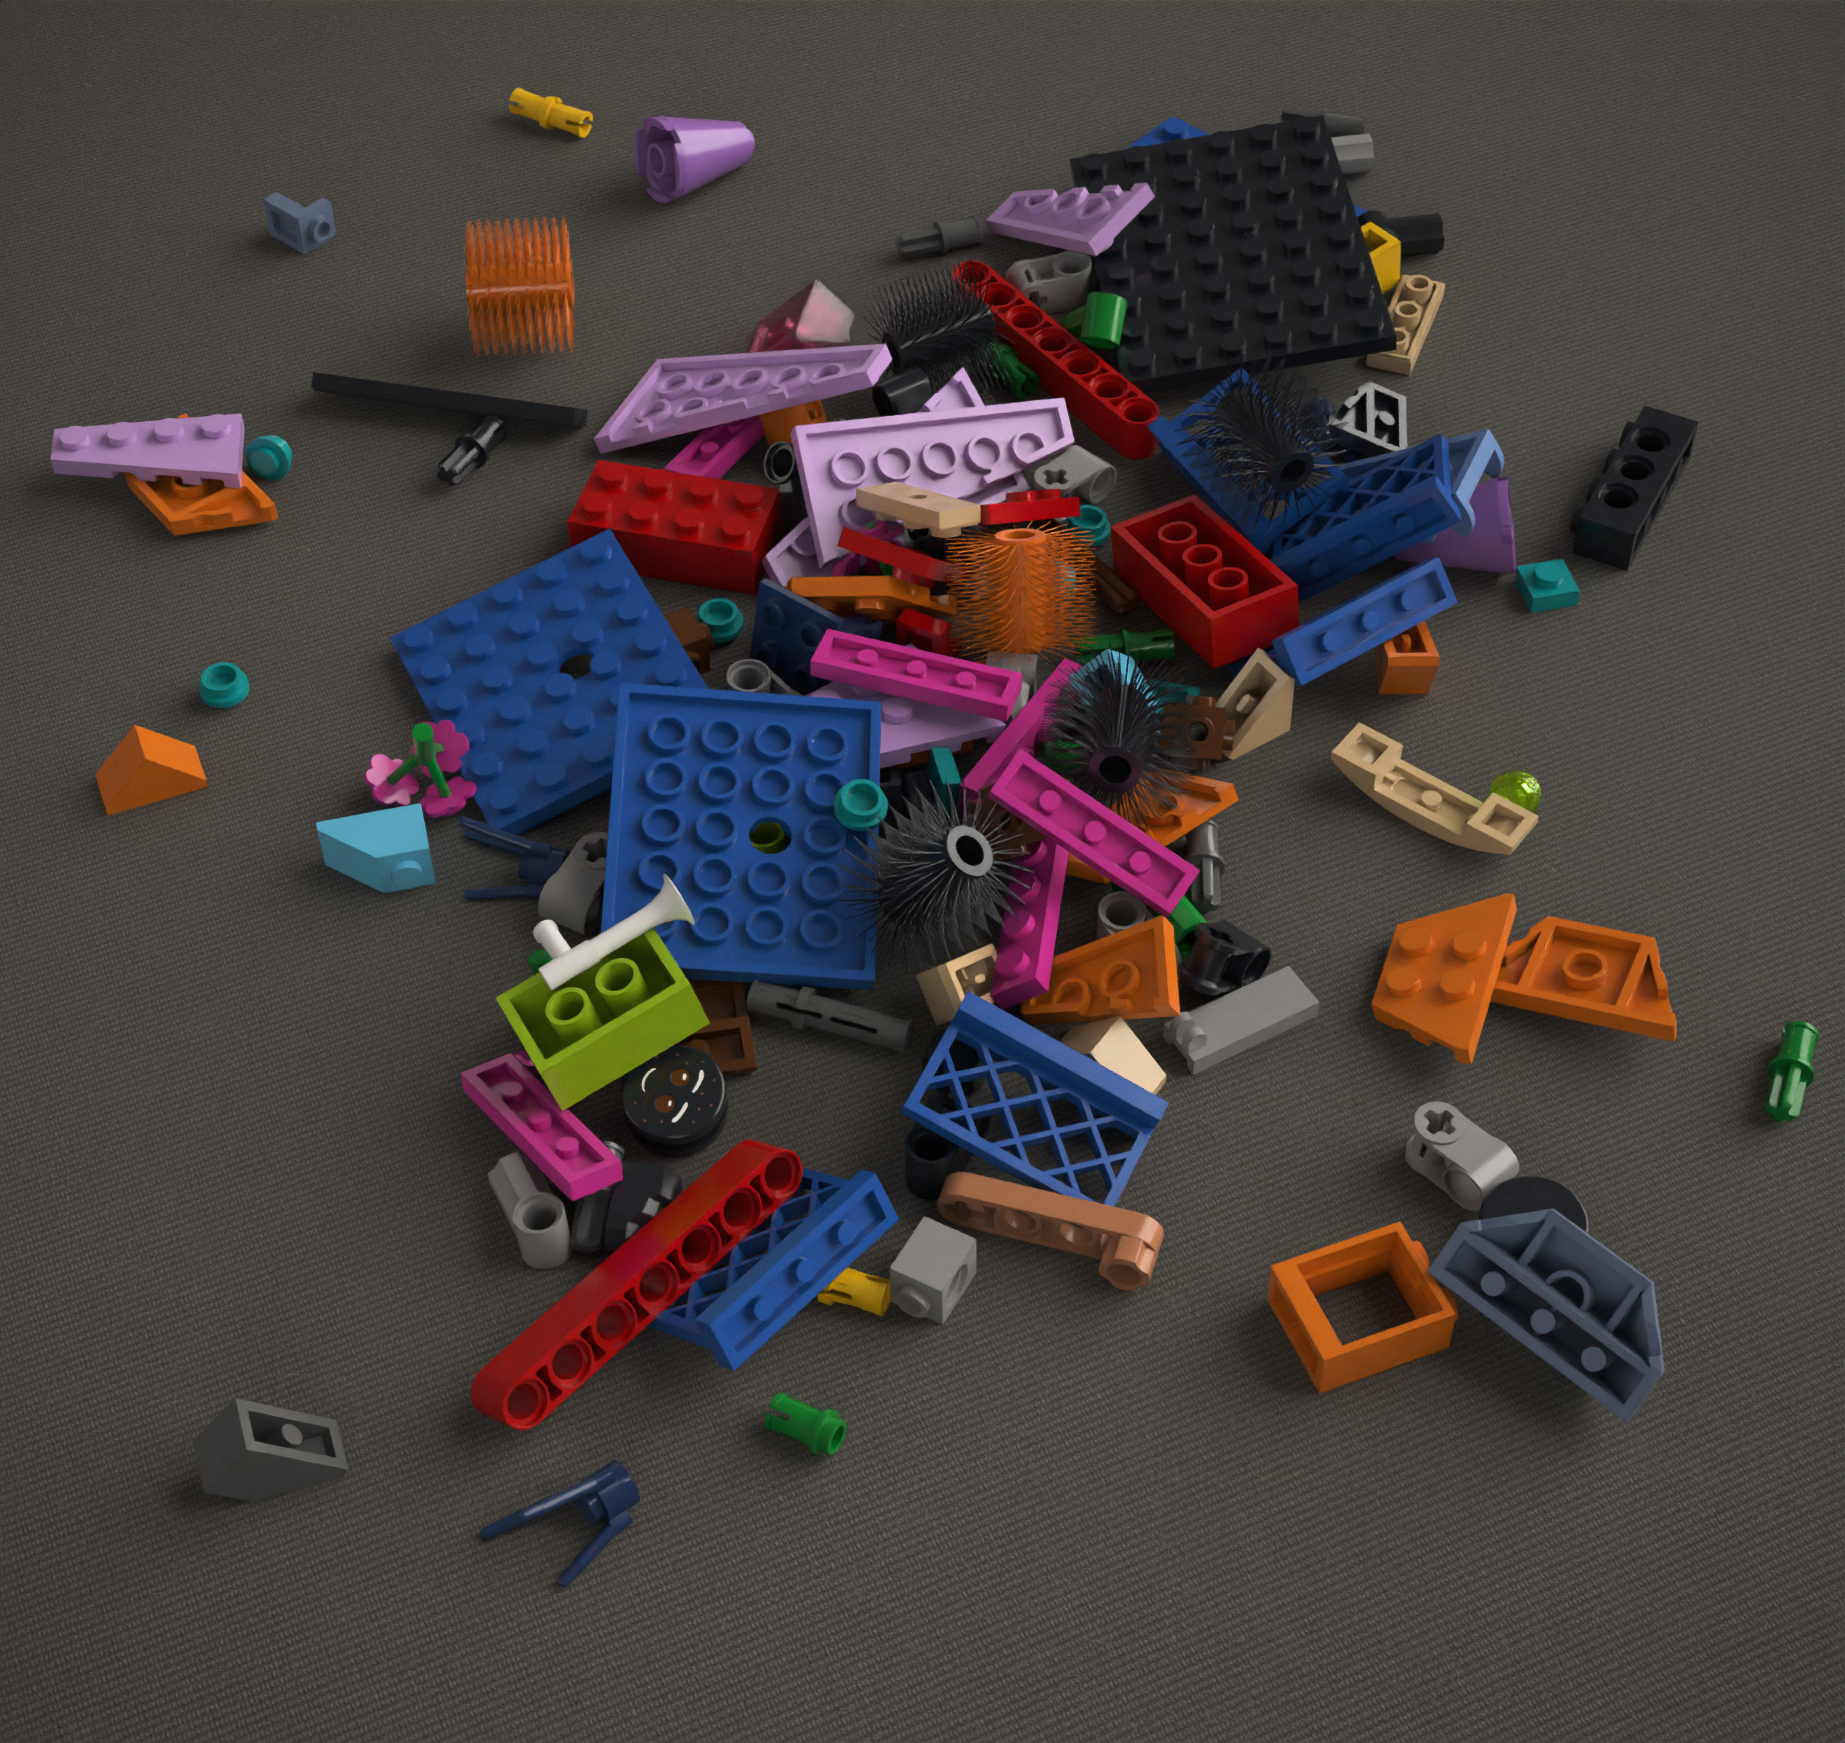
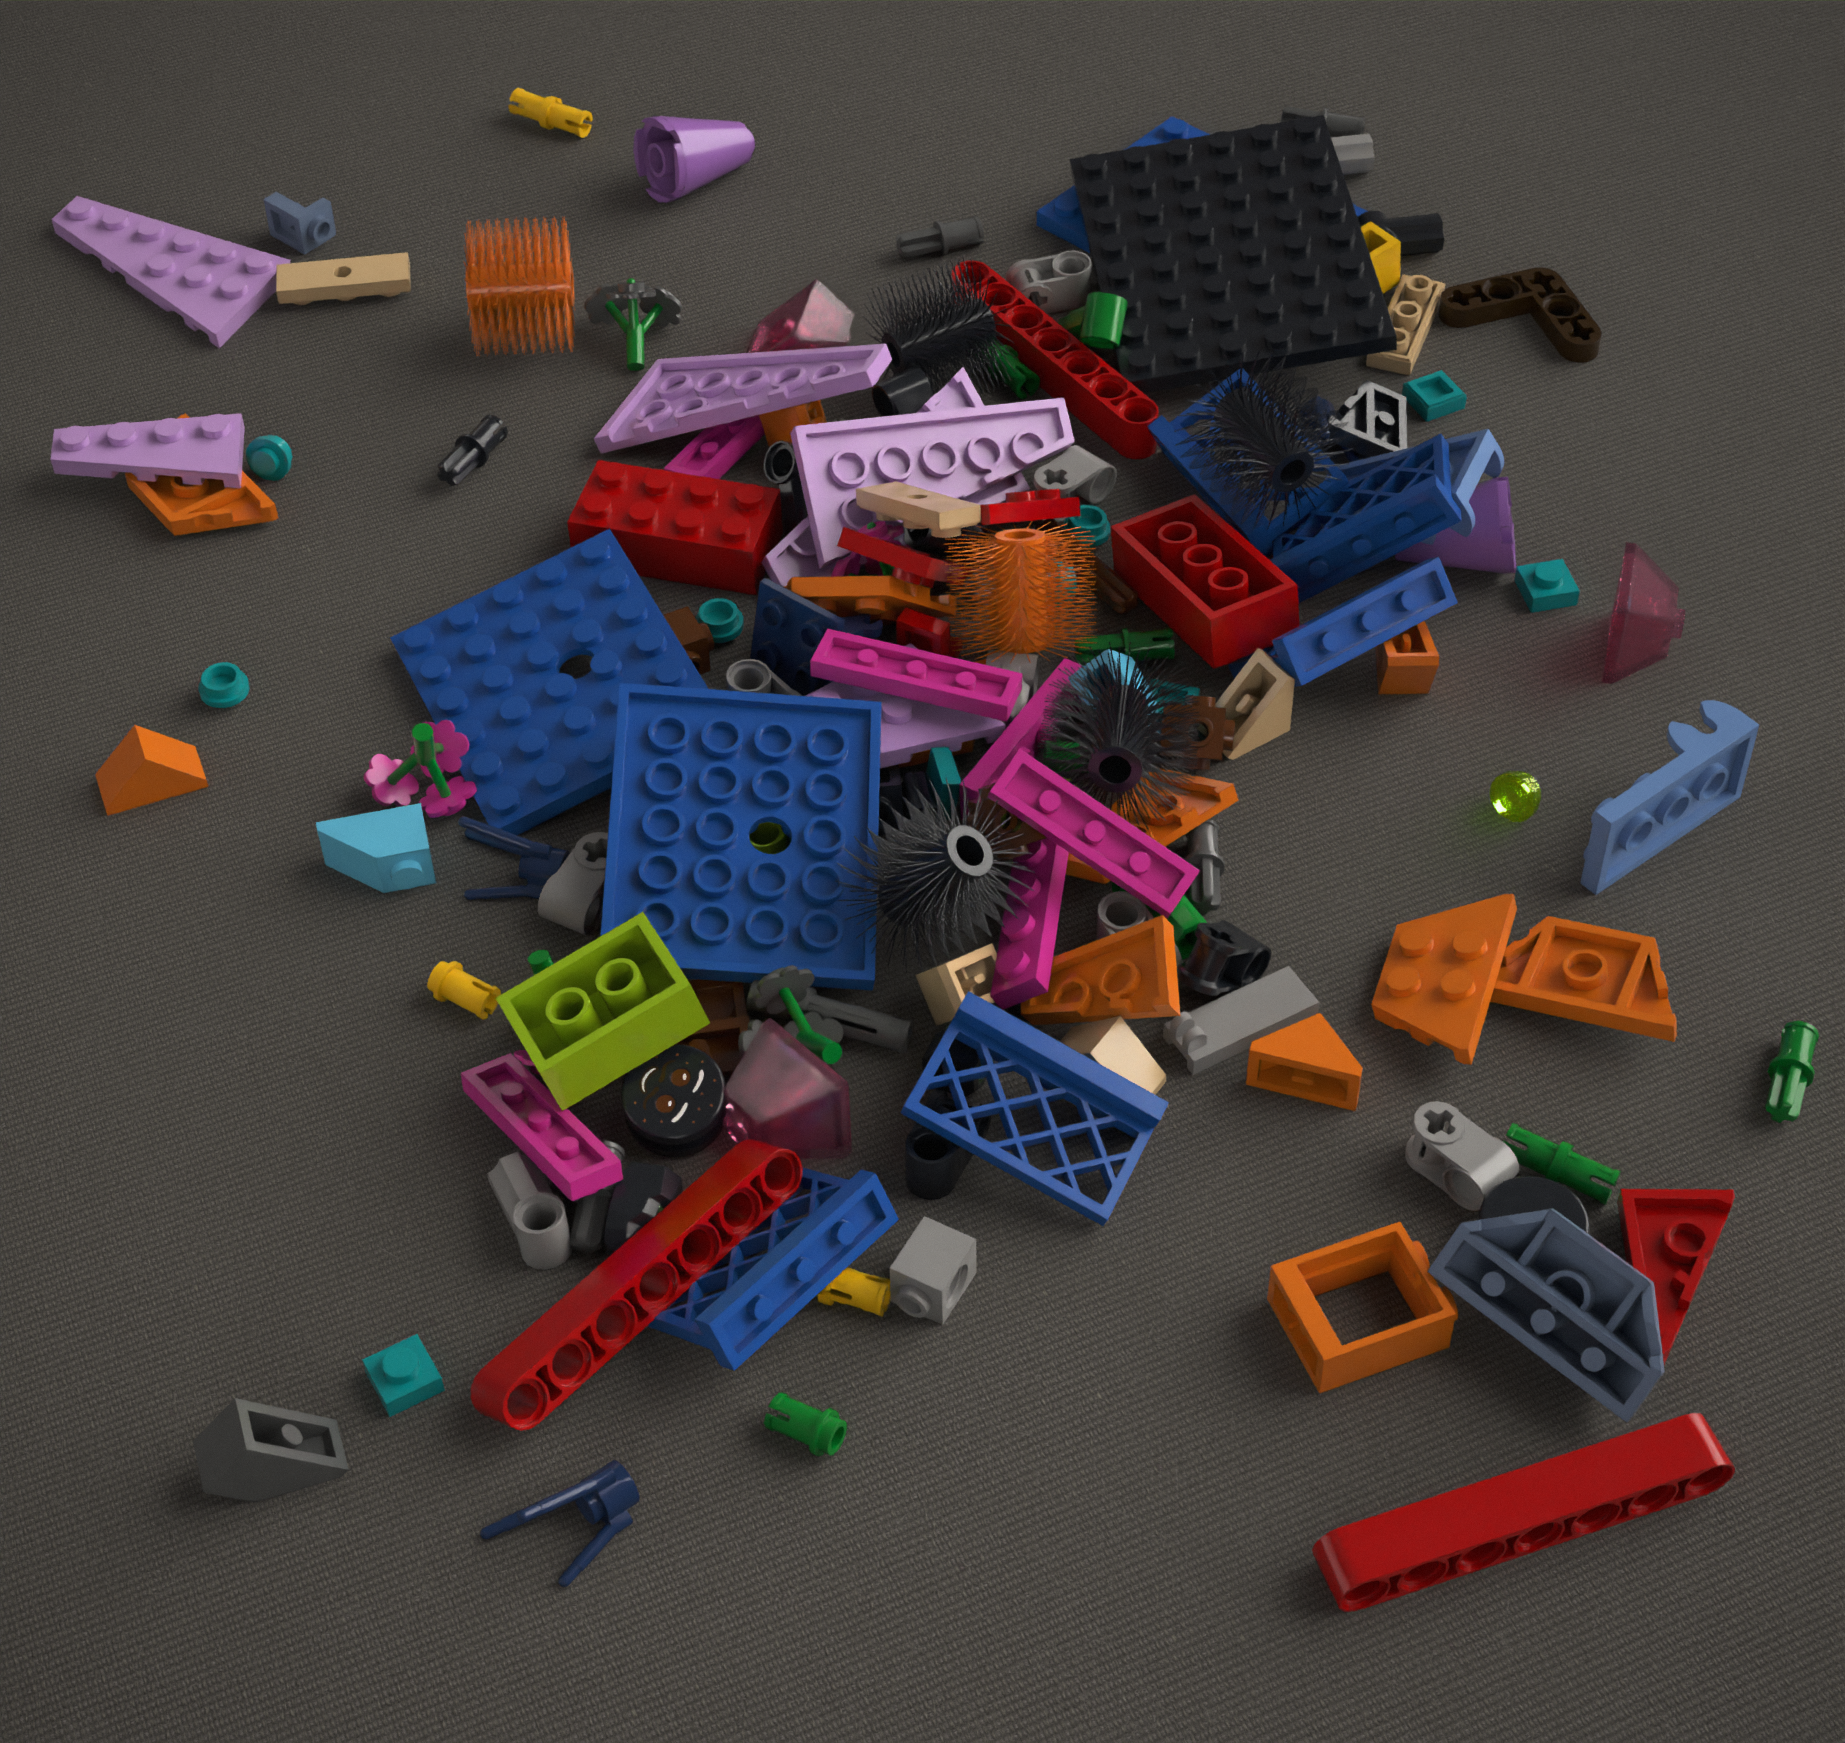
(179, 269): none -> lavender wing
(343, 278): none -> tan tile
(403, 1375): none -> teal plate
(449, 400): black tile -> none
(453, 984): none -> yellow pin
(570, 962): white piece -> none
(657, 302): none -> dark grey plant
(783, 991): none -> dark grey plant
(788, 1098): none -> clear pink slope
(860, 805): teal plate -> none
(1071, 220): lavender wing -> none
(1119, 1237): nougat beam -> none
(1306, 1063): none -> orange slope
(1425, 801): tan slope -> none
(1434, 395): none -> teal tile
(1471, 305): none -> dark brown beam
(1521, 1512): none -> red beam
(1562, 1164): none -> green pin
(1633, 487): black brick -> none
(1641, 616): none -> clear pink slope
(1671, 1242): none -> red wing
(1673, 798): none -> medium blue hinge

